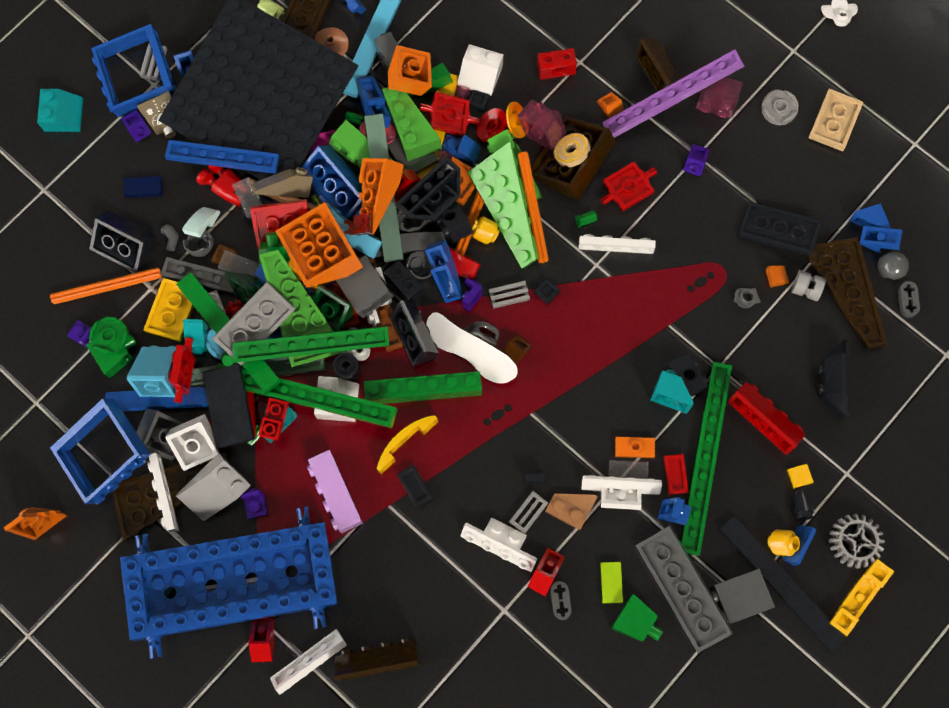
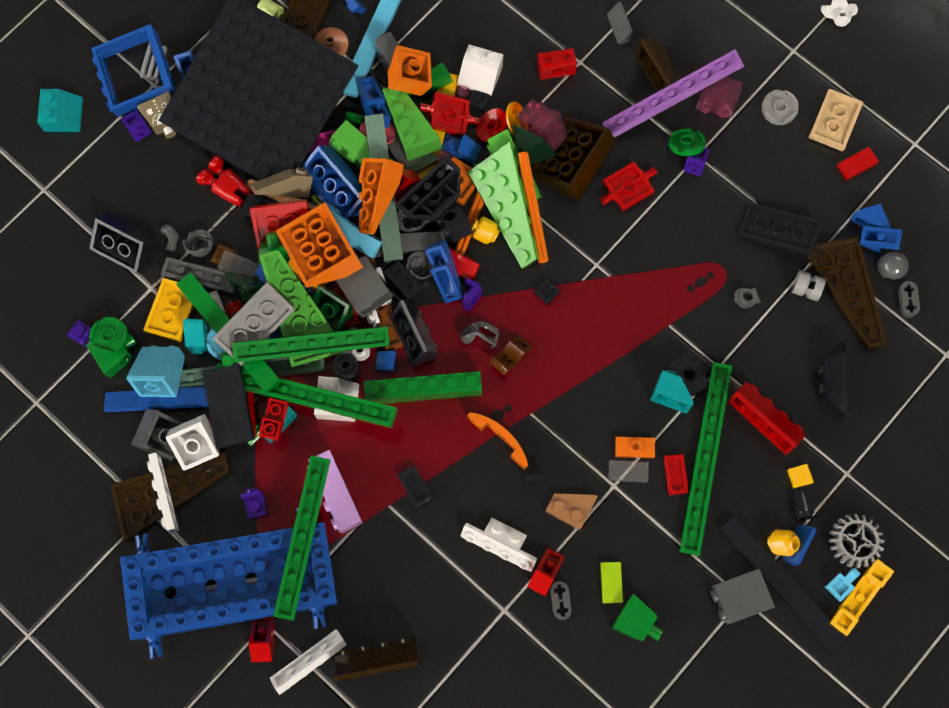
(34, 522): orange wedge -> none
(90, 420): blue window -> none
(106, 285): orange axle -> none
(143, 186): clear blue tile -> none
(182, 369): red plate -> none
(200, 220): light aqua slope -> none
(213, 488): light grey slope -> none
(222, 156): blue plate -> none
(246, 195): clear tile -> none
(302, 538): none -> green plate
(361, 225): clear red plate -> none
(386, 361): none -> blue slope
(423, 425): yellow slope -> none
(482, 421): none -> orange slope
(484, 357): white sticker -> none
(506, 288): light grey tile -> none
(519, 525): light grey tile -> none
(535, 145): none -> clear green slope
(568, 142): tan tile -> none
(586, 218): green piece -> none
(611, 104): orange slope -> none
(620, 24): none -> dark grey slope
(621, 492): white bracket -> none
(622, 244): white plate -> none
(674, 511): blue slope -> none
(684, 589): dark grey plate -> none
(687, 142): none -> green tile
(777, 276): orange slope -> none
(841, 585): none -> medium azure plate
(857, 163): none -> red tile

